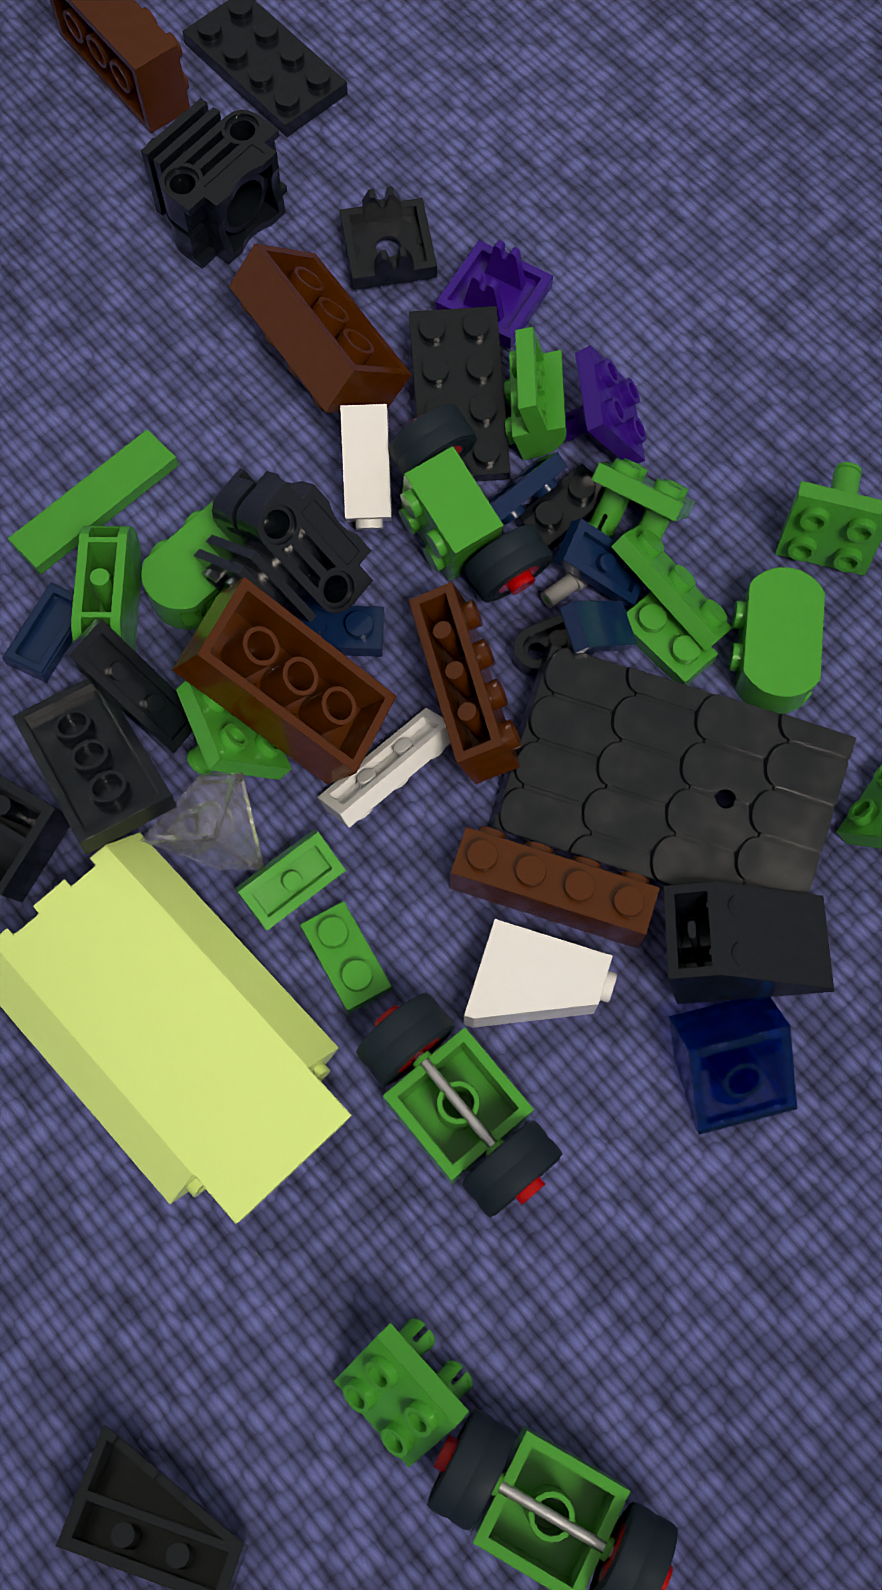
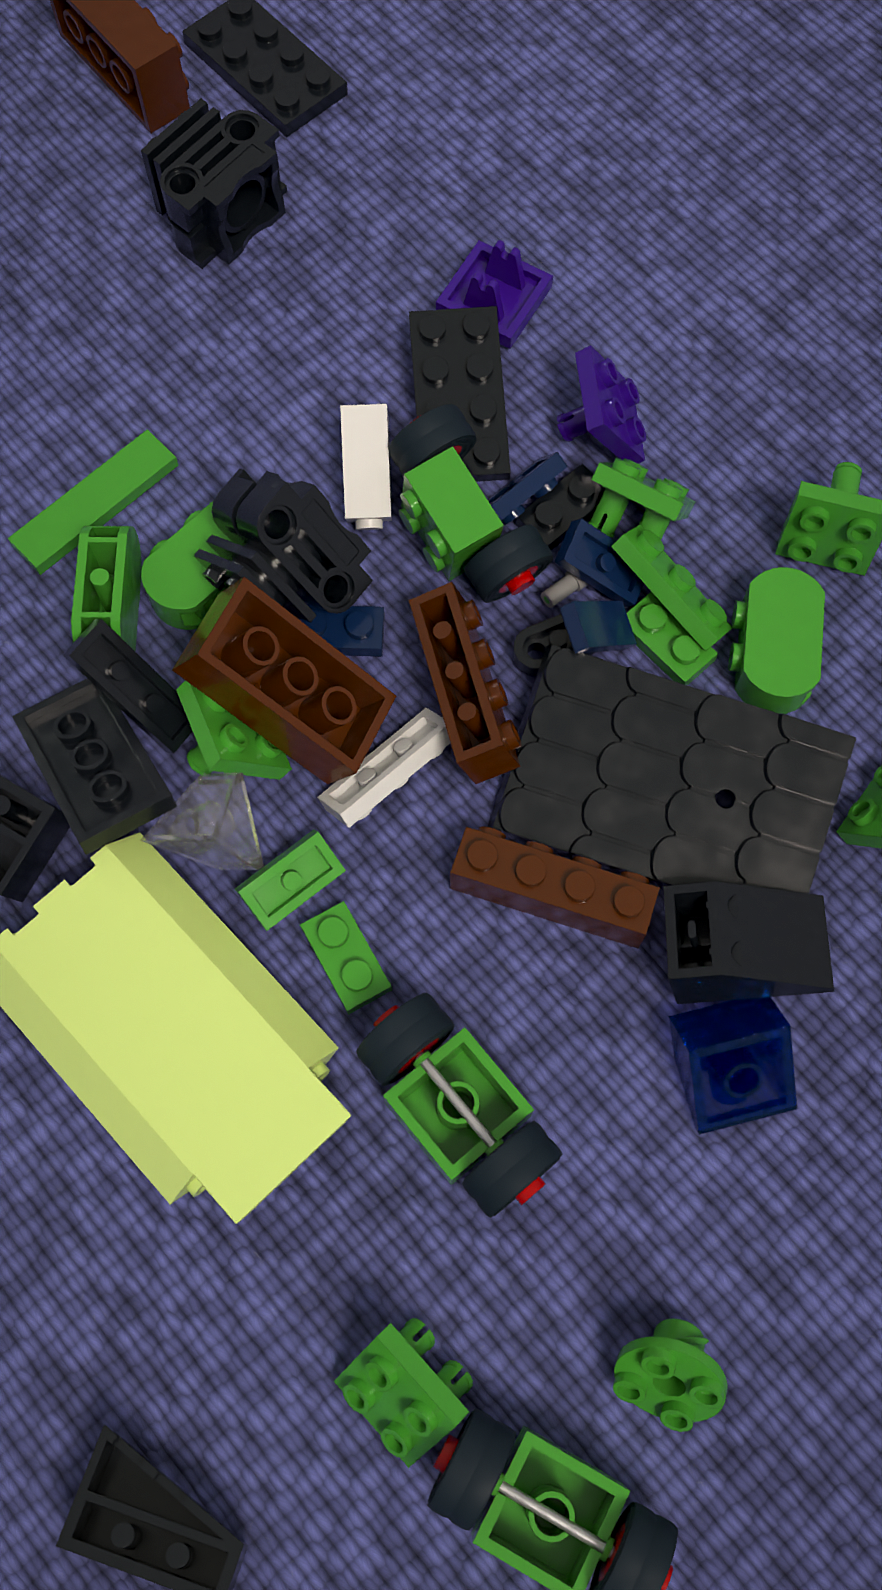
(43, 635): dark blue tile -> none
(318, 329): reddish brown brick -> none
(388, 219): black piece -> none
(535, 397): bright green brick -> none
(536, 978): white slope -> none
(671, 1375): none -> bright green plate

